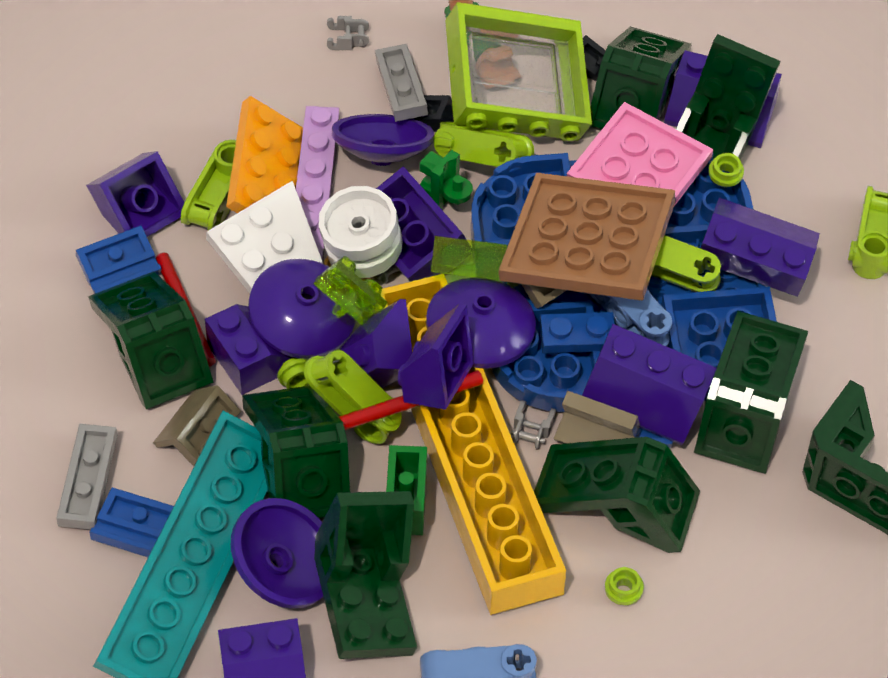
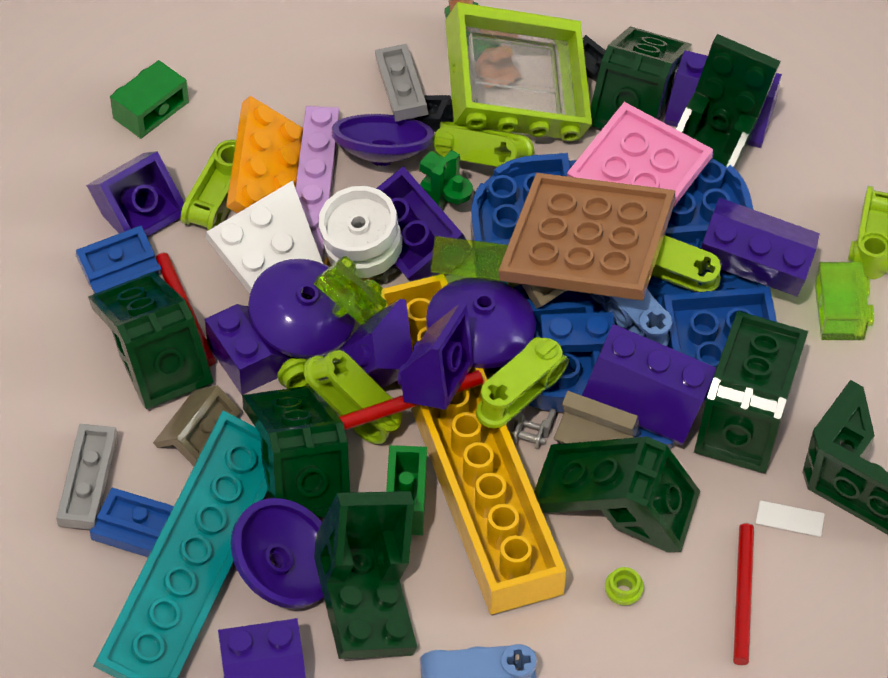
(149, 99): none -> green brick
(348, 40): light grey piece -> none
(520, 382): none -> lime piece
(726, 162): lime plate -> none
(743, 594): none -> red bar
(790, 518): none -> white sticker
(843, 301): none -> clear neon green brick

